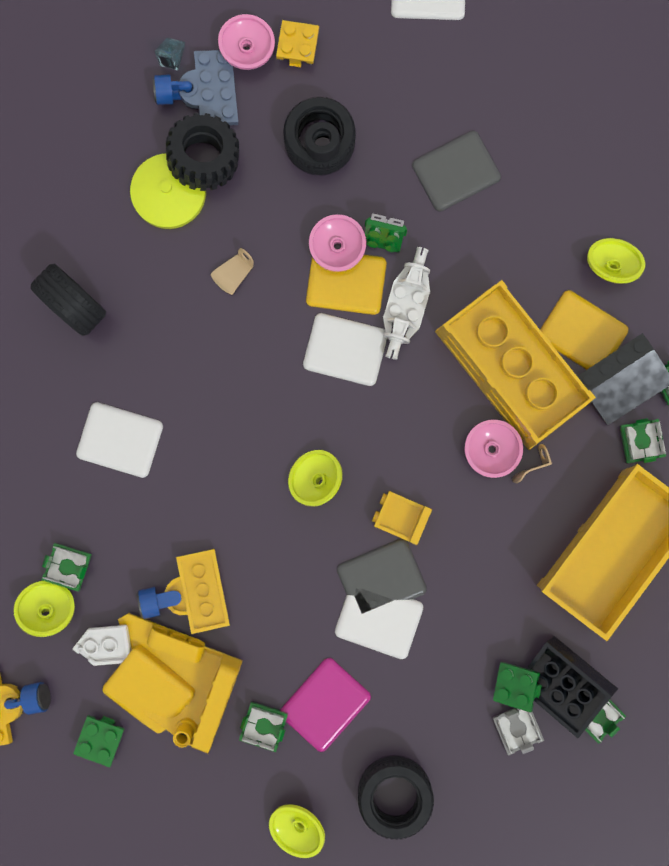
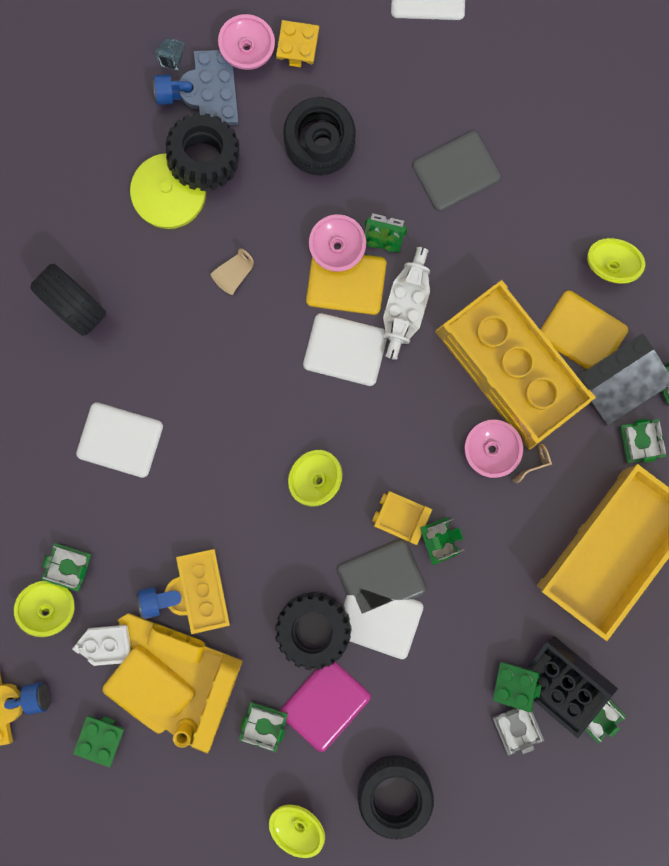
(295, 649): none -> black tyre
(441, 540): none -> green piece

